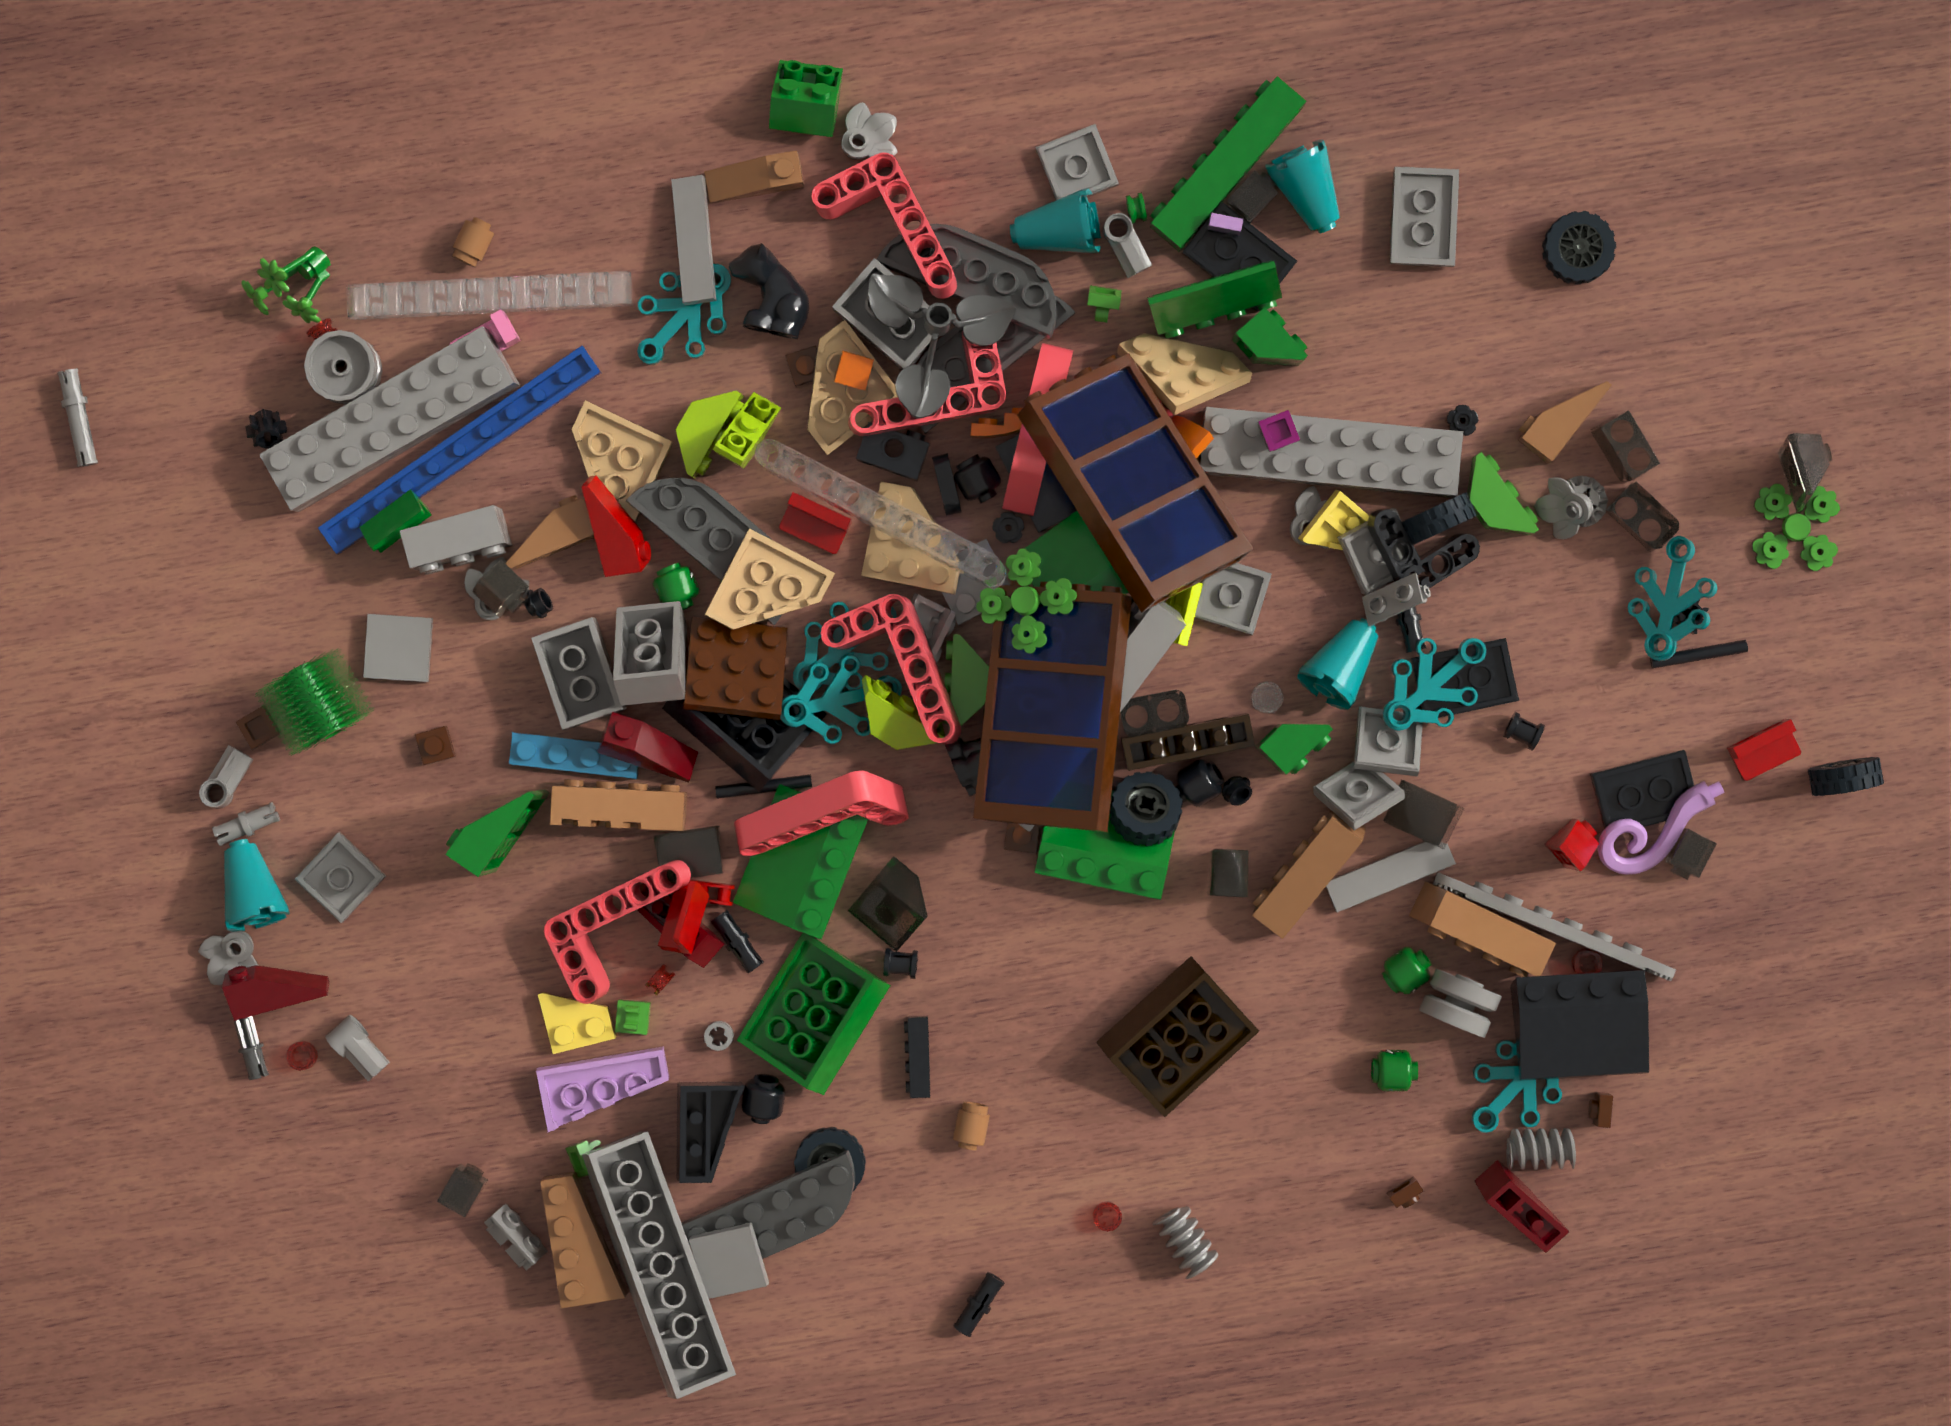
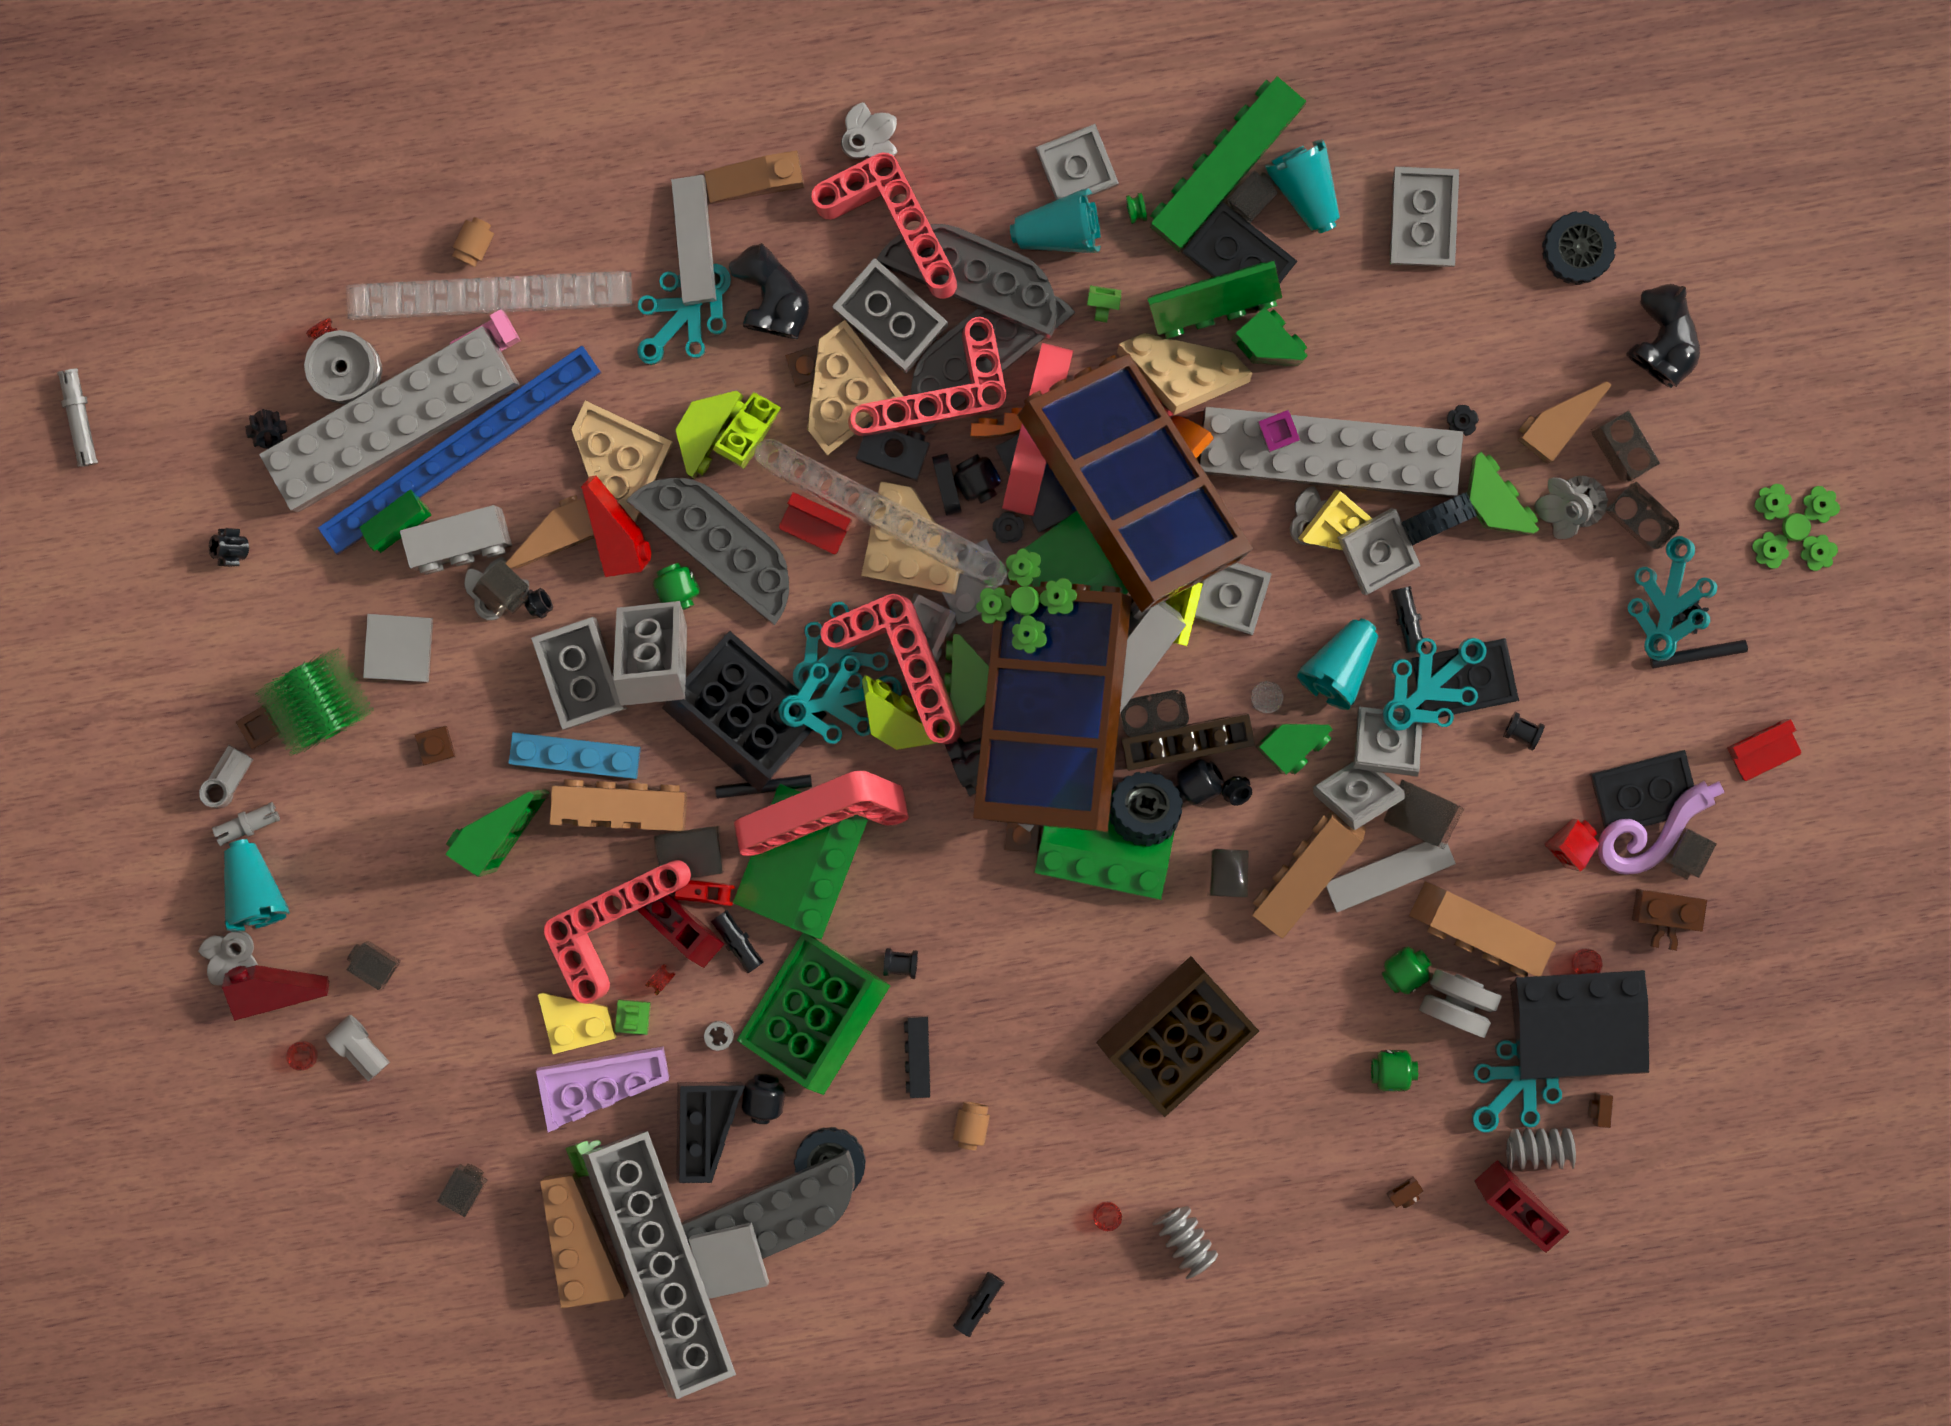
(228, 547): none -> black gear
(251, 1048): dark grey axle -> none
(310, 265): plant -> none
(340, 877): light grey tile -> none
(372, 964): none -> clear smoke brick
(525, 1246): light grey hinge -> none
(646, 747): dark red slope -> none
(684, 919): red panel -> none
(735, 669): reddish brown plate -> none
(766, 583): tan plate -> none
(805, 98): green slope -> none
(853, 370): orange tile -> none
(892, 904): clear smoke slope -> none
(898, 298): dark grey plant -> none
(1127, 248): light grey piece -> none
(1225, 224): lavender tile -> none
(1394, 599): light grey hinge -> none
(1411, 561): black beam -> none
(1568, 929): light grey plate -> none
(1668, 911): none -> reddish brown brick
(1677, 347): none -> black animal
(1804, 465): clear smoke slope -> none
(1845, 776): black wheel -> none

